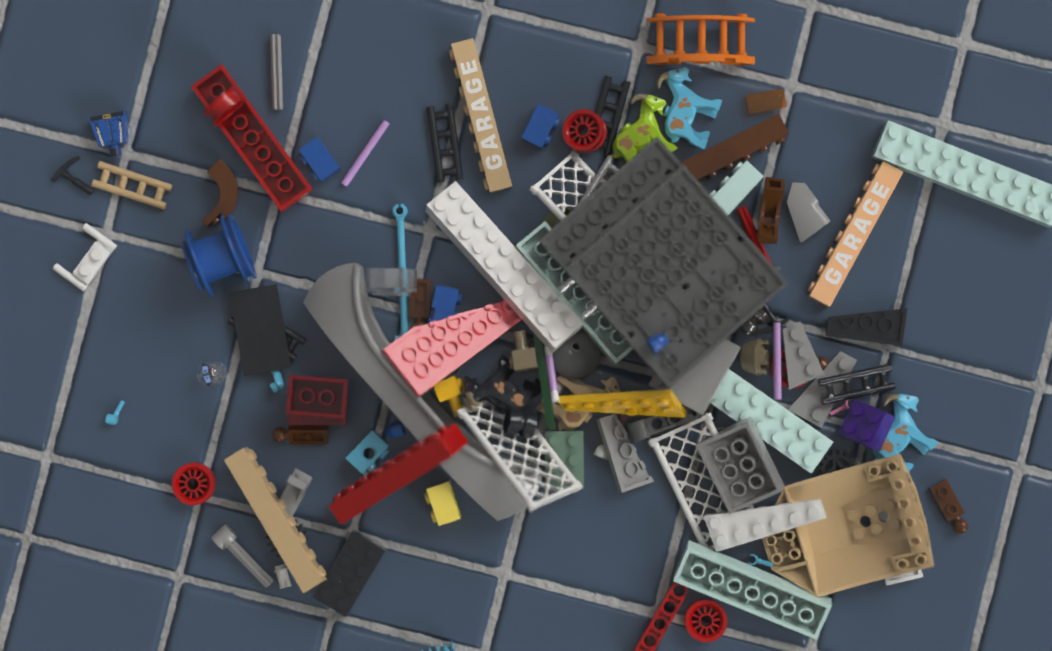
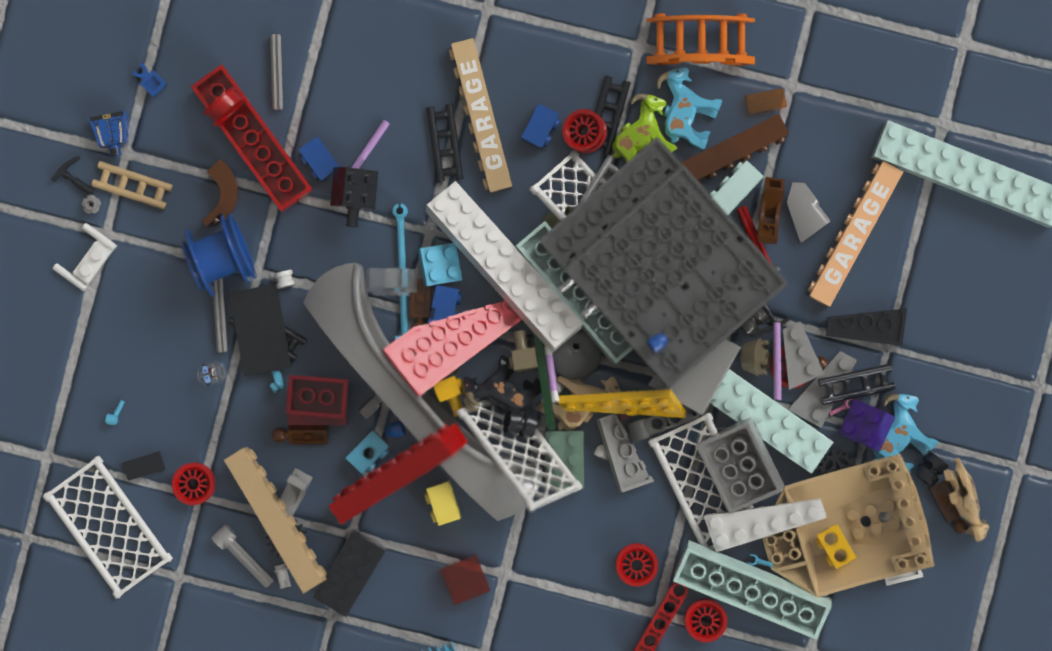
(49, 497): none -> white door
(91, 209): none -> light grey plate
(144, 465): none -> black tile
(151, 81): none -> blue plate
(219, 315): none -> light grey axle
(284, 279): none -> white wheel
(354, 190): none -> black brick
(370, 406): none -> light grey bar
(440, 264): none -> medium azure plate
(465, 579): none -> clear red brick
(650, 574): none -> red wheel
(839, 544): none -> yellow brick
(930, 469): none -> black wheel
(966, 500): none -> tan animal

